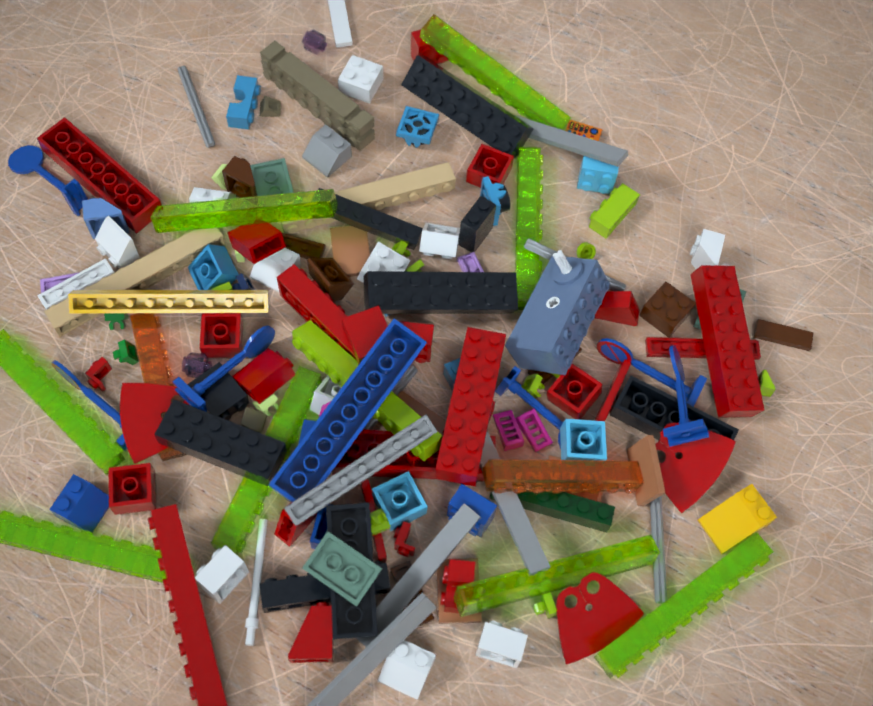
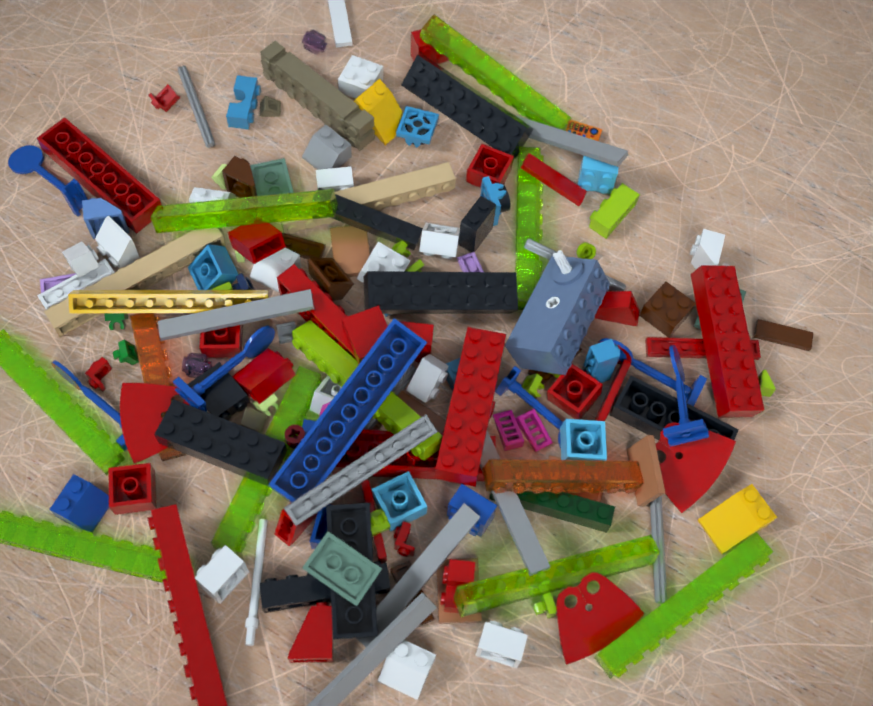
(81, 258): none -> white brick
(165, 98): none -> red bracket
(235, 315): none -> light grey tile
(285, 332): none -> light grey tile
(292, 430): none -> dark red wheel
(335, 178): none -> white brick
(384, 108): none -> yellow slope
(428, 378): none -> white brick
(553, 179): none -> red tile
(601, 360): none -> dark azure brick

